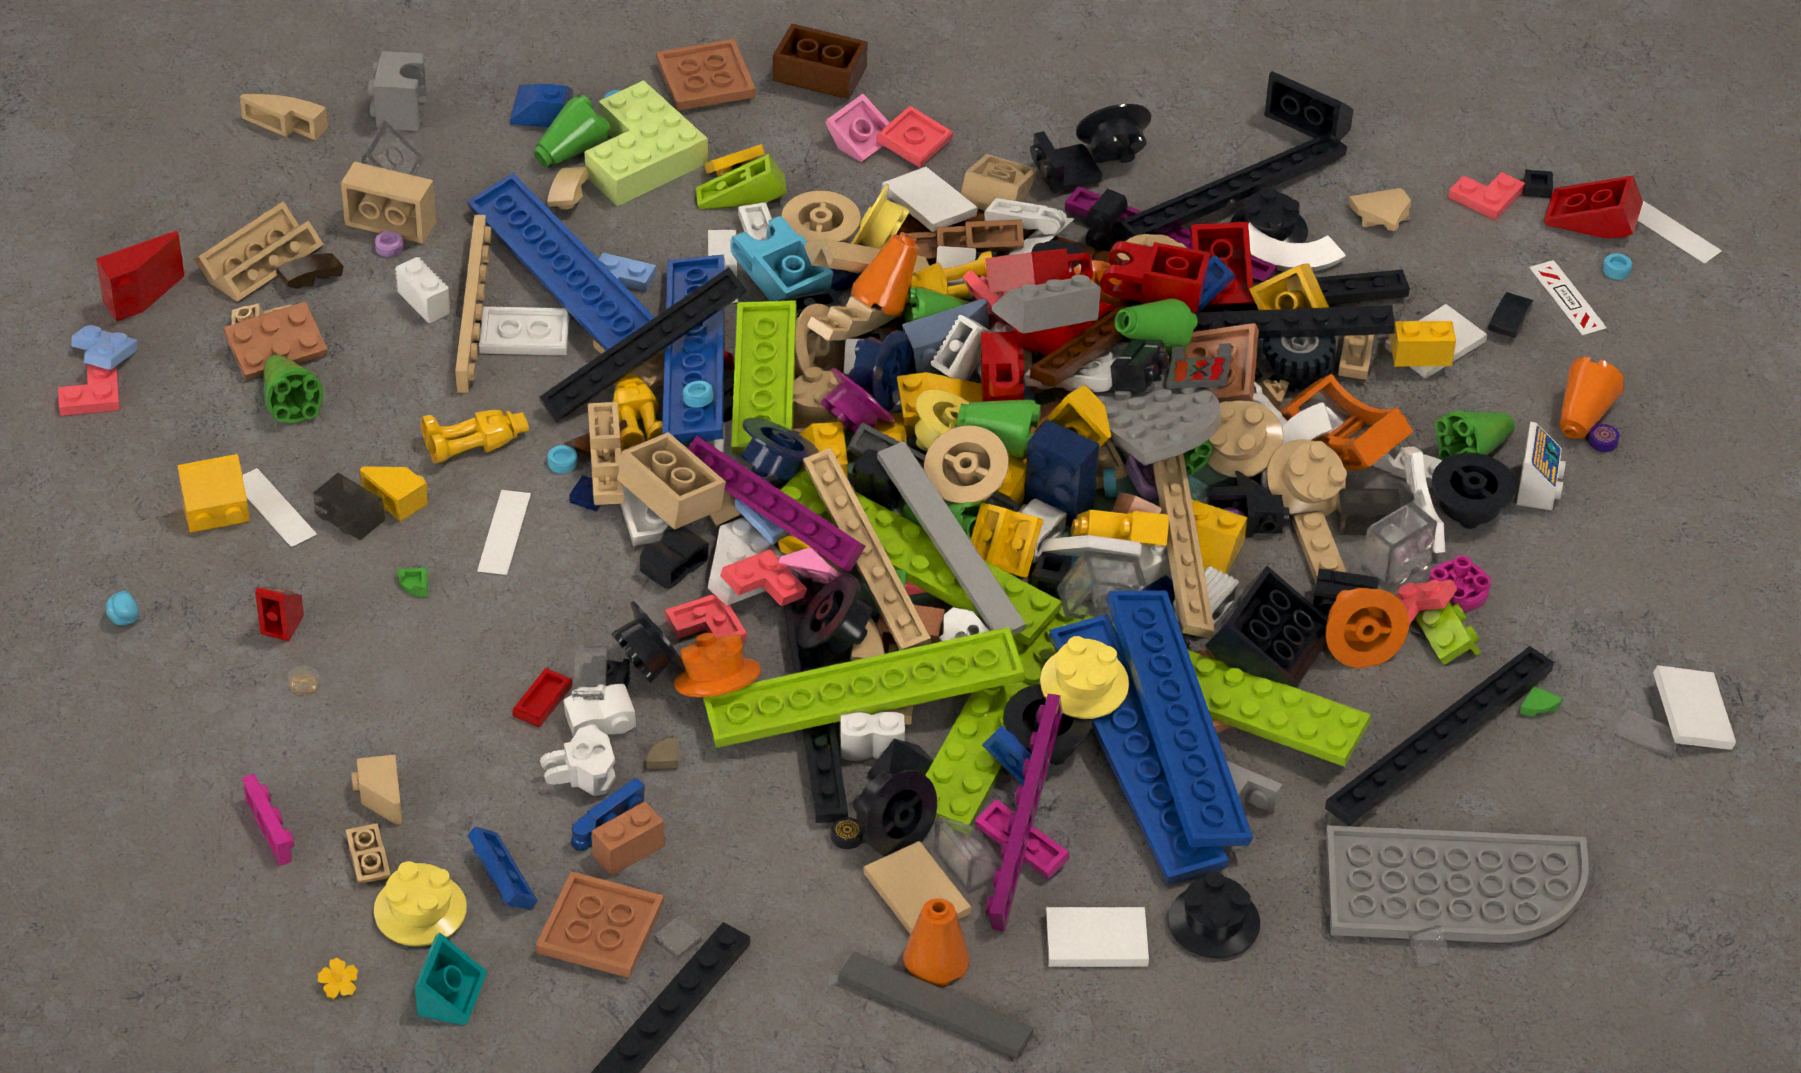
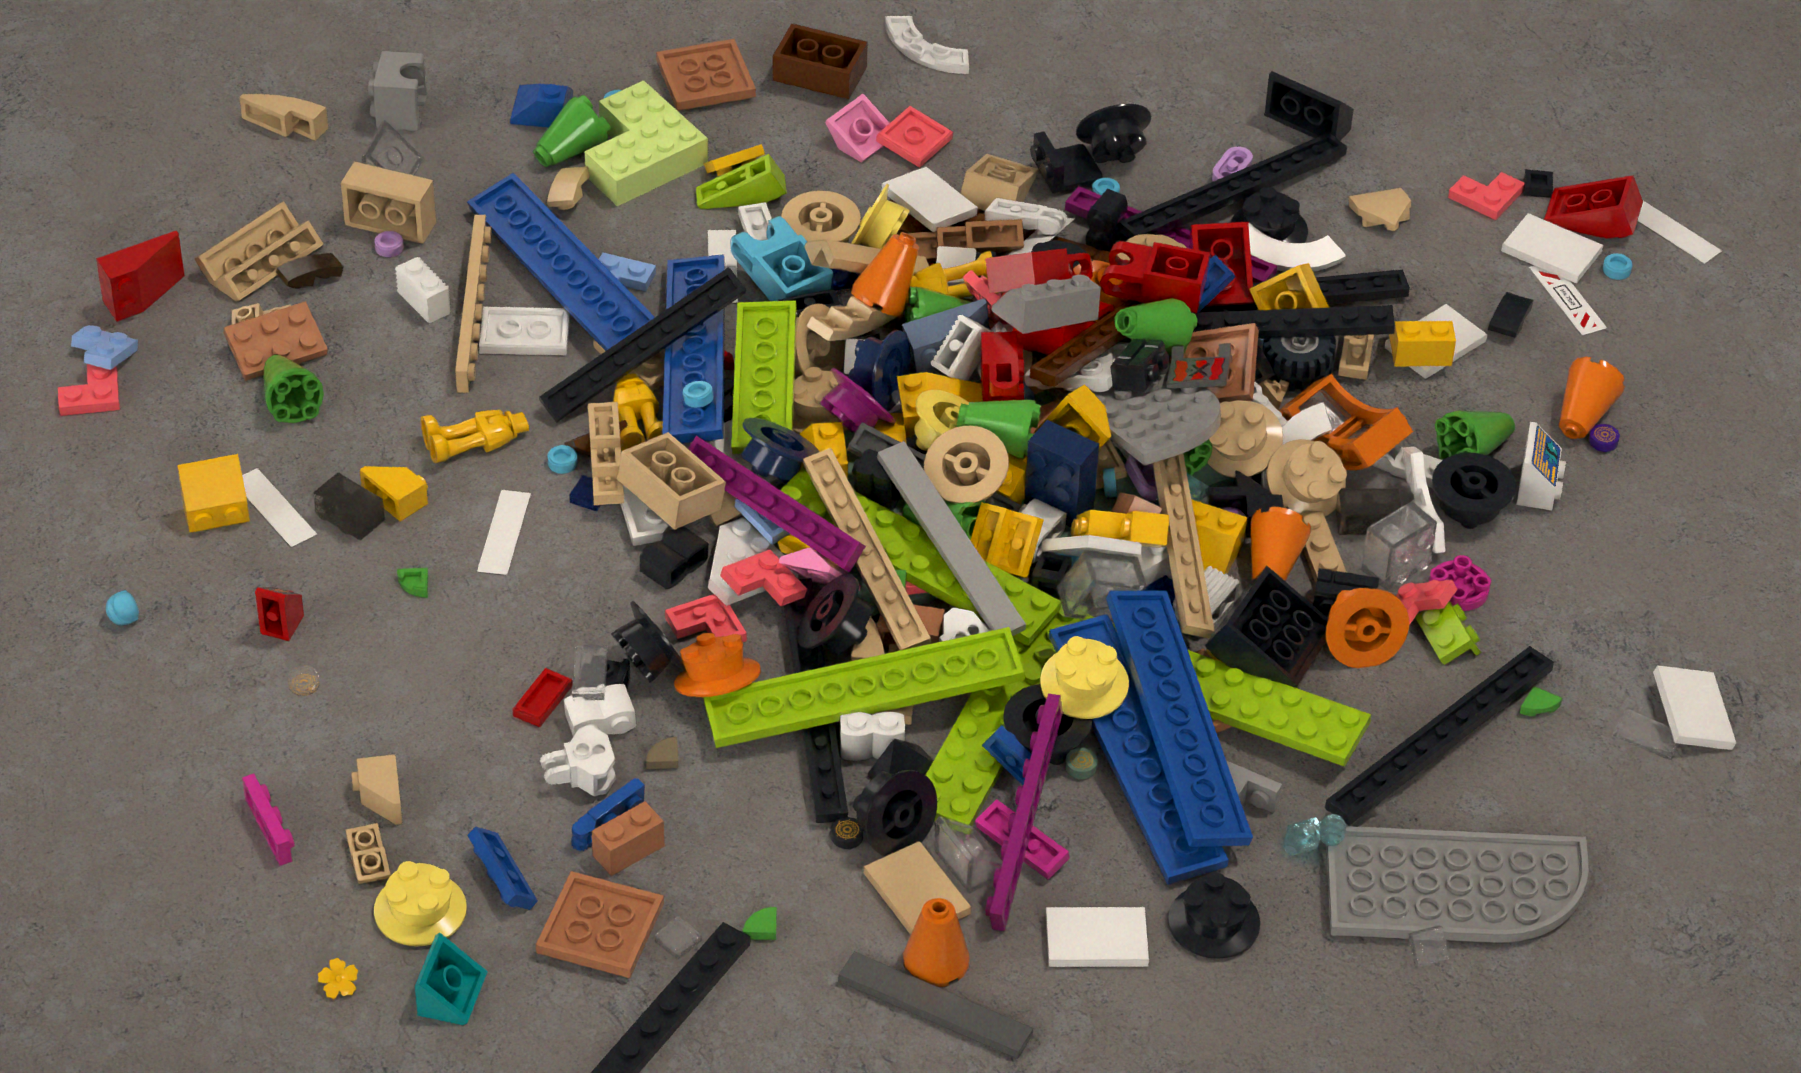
(762, 924): none -> bright green tile
(911, 43): none -> white tile
(1081, 763): none -> sand green tile
(1102, 184): none -> medium azure tile
(1232, 161): none -> lavender plate
(1277, 540): none -> orange cone
(1306, 834): none -> clear light blue plate
(1552, 248): none -> white tile

